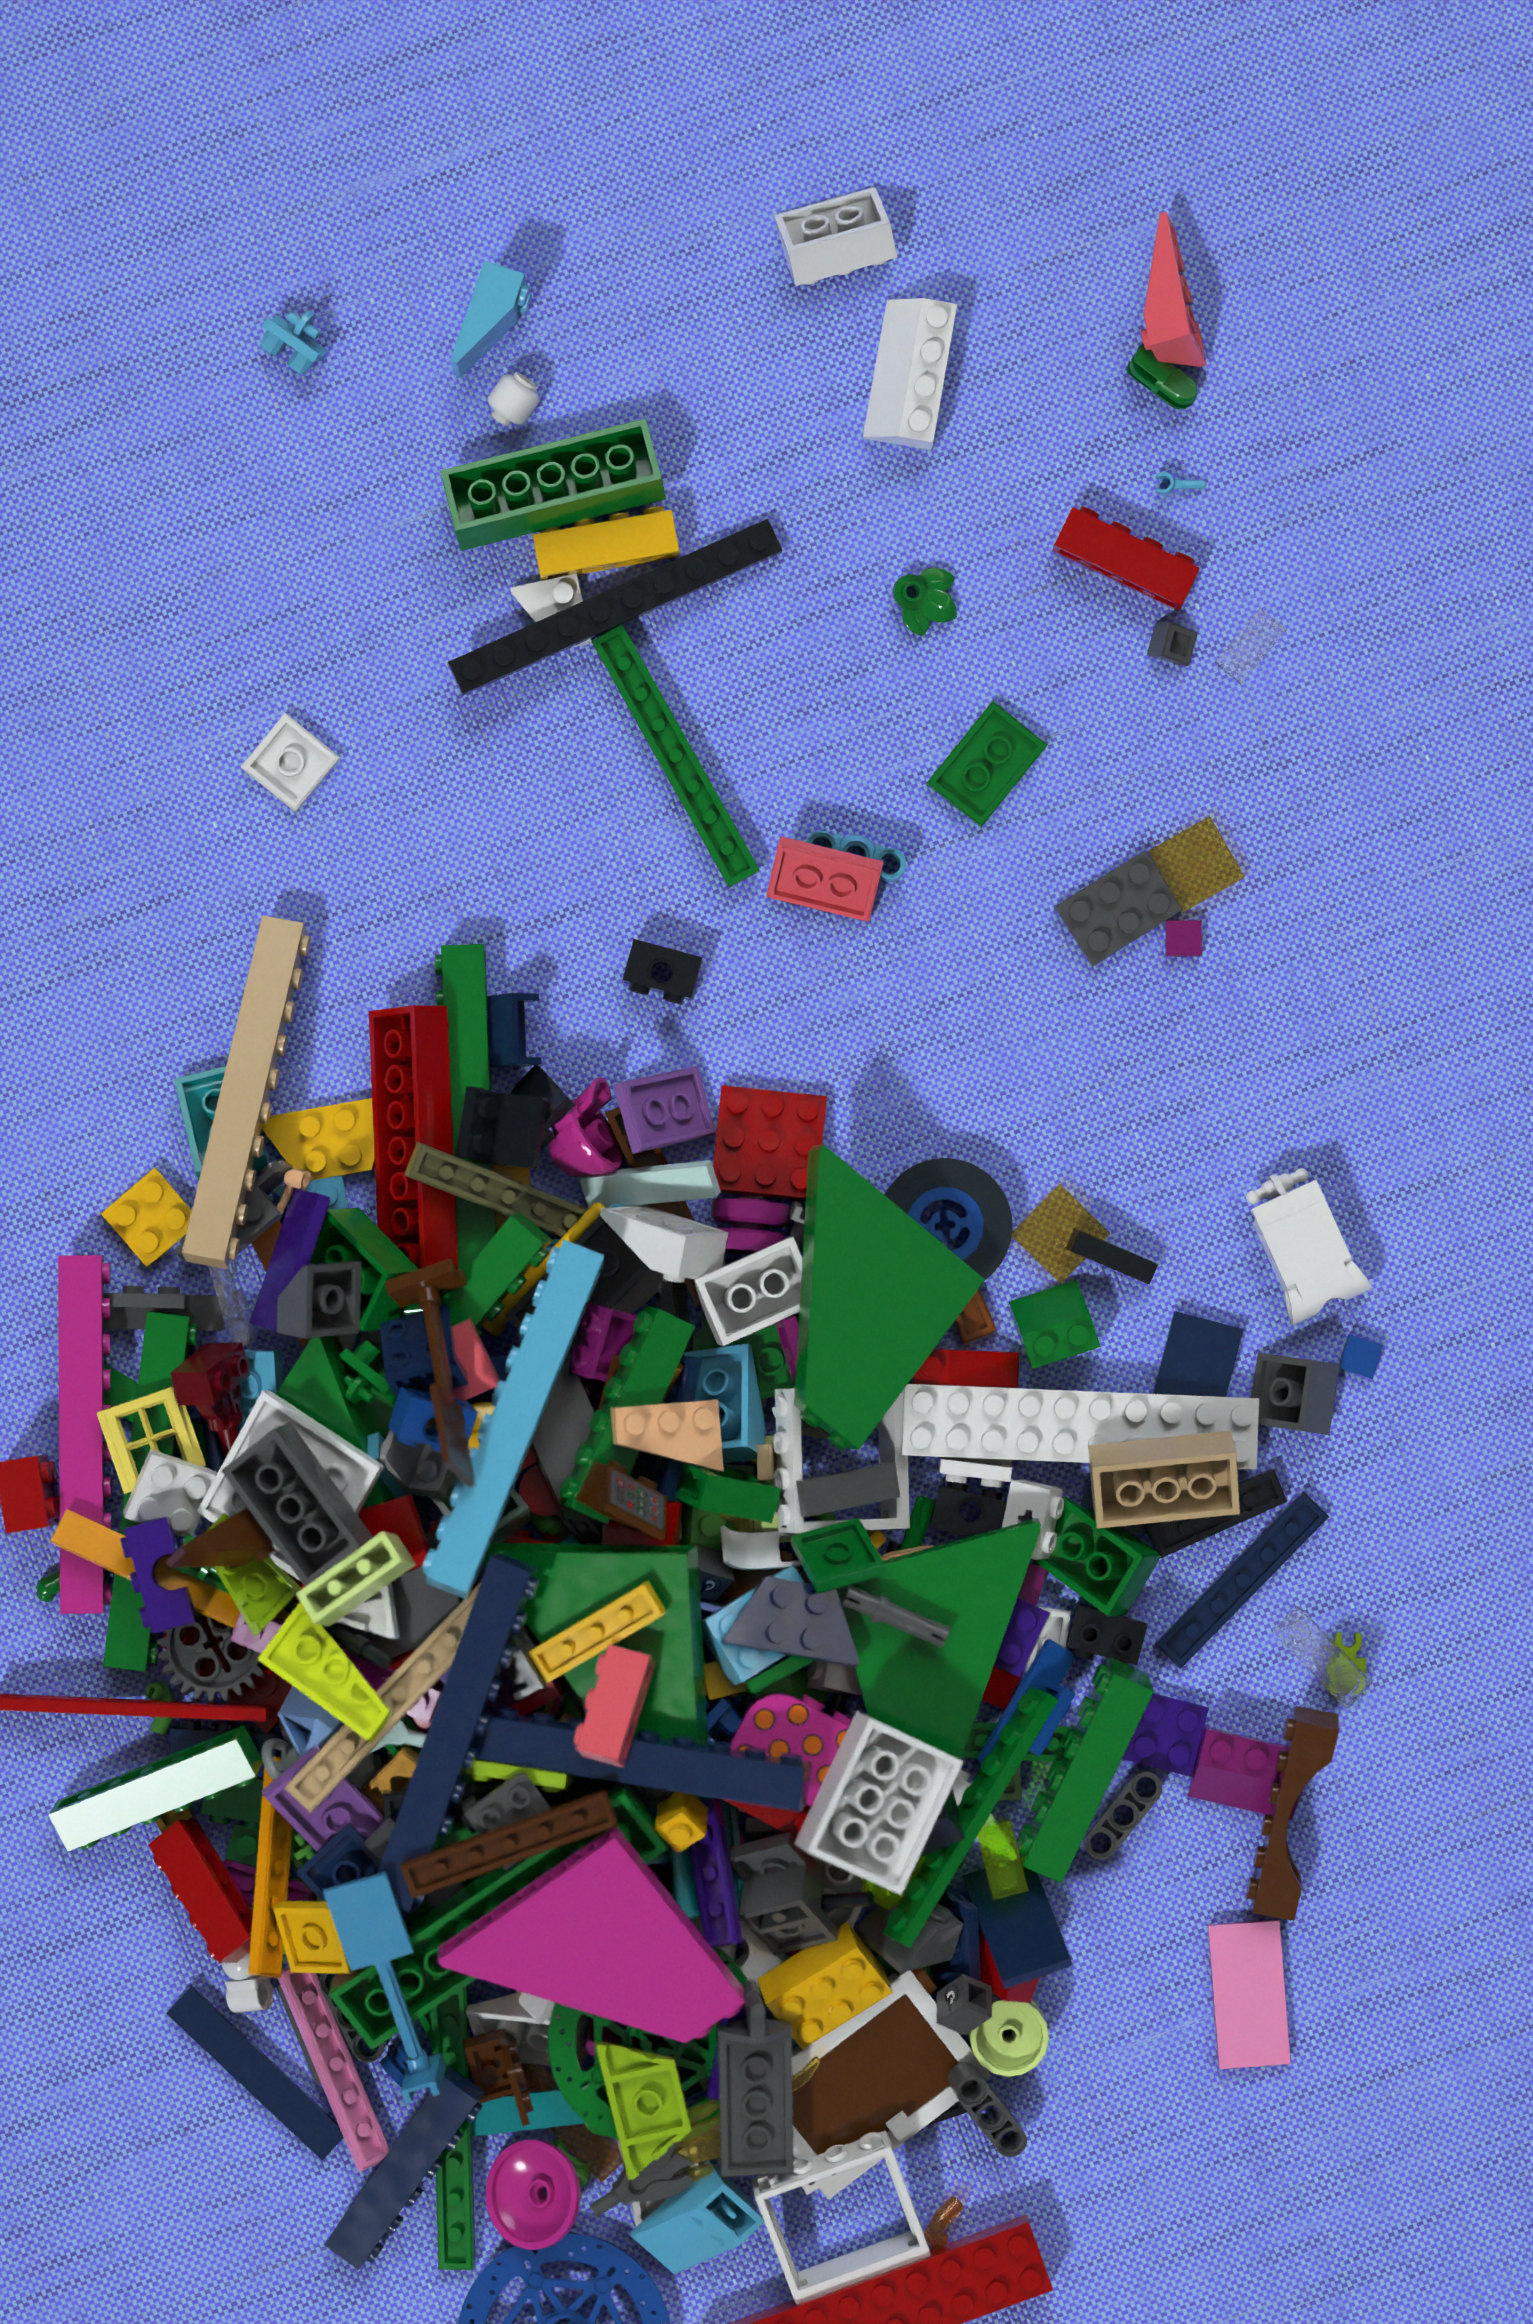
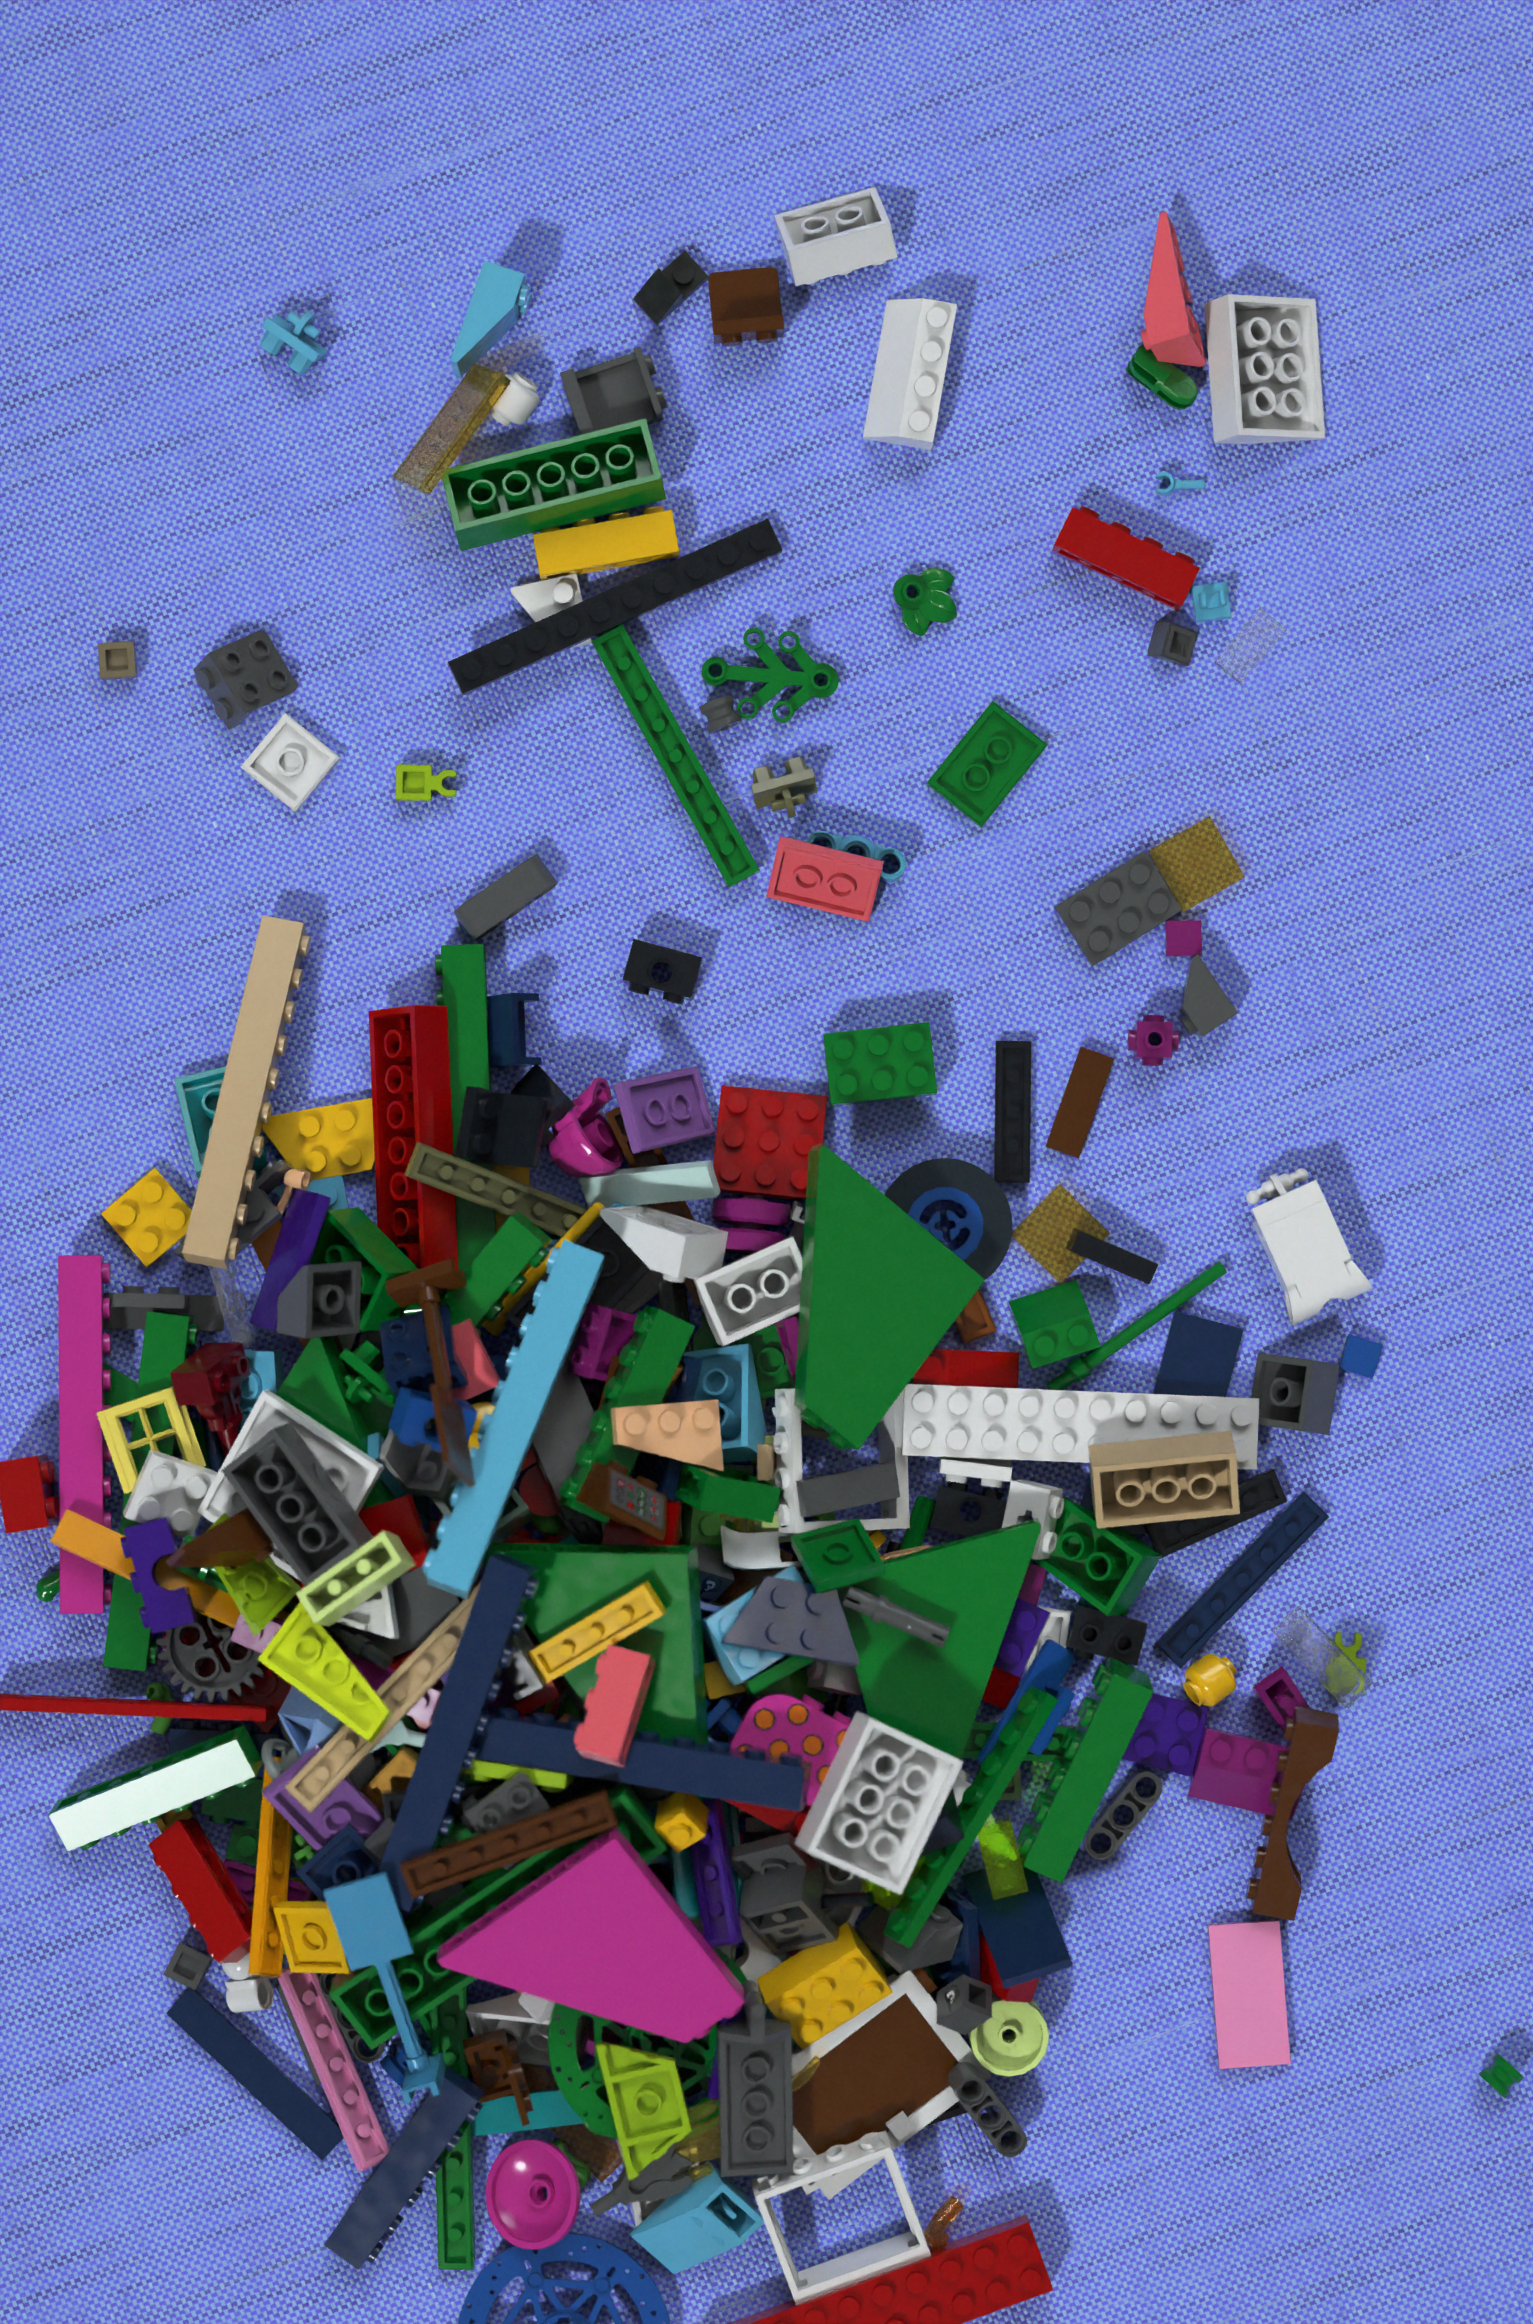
(117, 660): none -> dark tan plate
(187, 1965): none -> dark grey plate
(244, 677): none -> dark grey bracket
(417, 783): none -> lime plate
(451, 429): none -> clear yellow tile
(505, 897): none -> dark grey beam
(614, 393): none -> dark grey panel
(670, 287): none -> pearl dark grey slope
(720, 714): none -> dark grey wheel
(745, 306): none -> reddish brown bracket
(776, 676): none -> green plant
(785, 790): none -> olive hips
(879, 1064): none -> green brick
(1012, 1111): none -> black tile
(1079, 1102): none -> reddish brown tile
(1080, 1368): none -> green bar
(1141, 1047): none -> magenta brick
(1203, 1001): none -> dark grey slope
(1210, 602): none -> medium azure tile
(1210, 1680): none -> yellow head
(1264, 369): none -> white slope
(1279, 1696): none -> magenta slope
(1501, 2075): none -> green wheel

